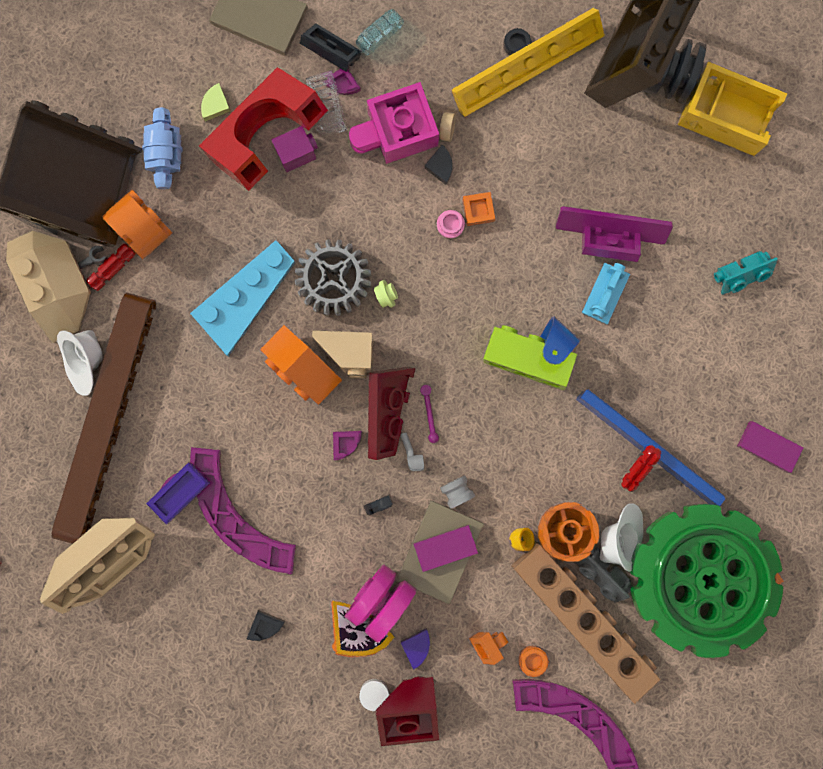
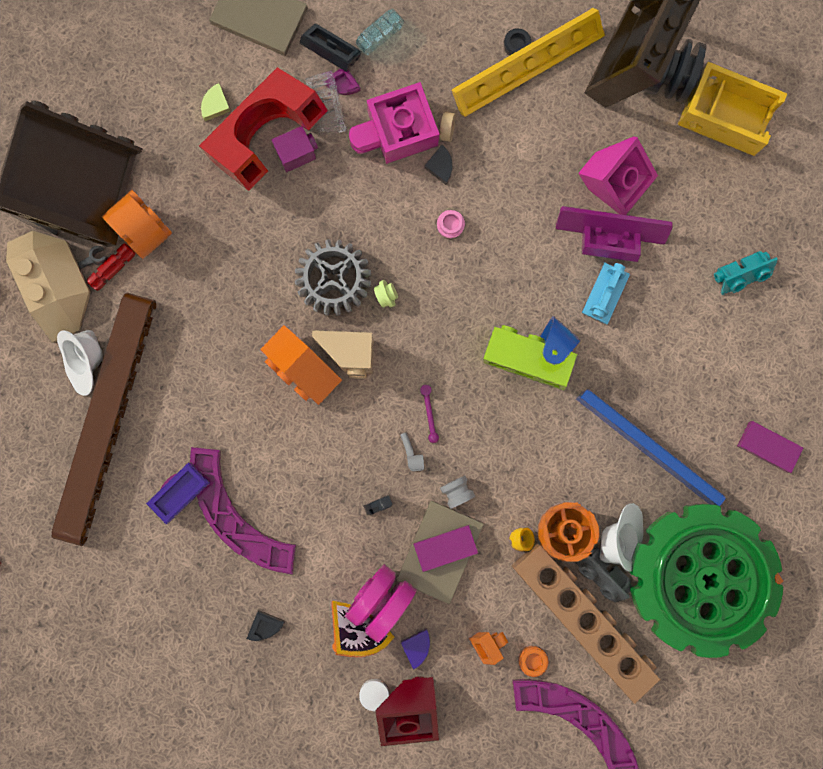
(96, 563): tan wedge -> none
(162, 148): light blue piece -> none
(237, 303): medium azure wing -> none
(345, 443): magenta tile -> none
(386, 400): dark red wing -> none
(478, 209): orange plate -> none
(619, 174): none -> dark pink slope
(641, 468): red axle -> none

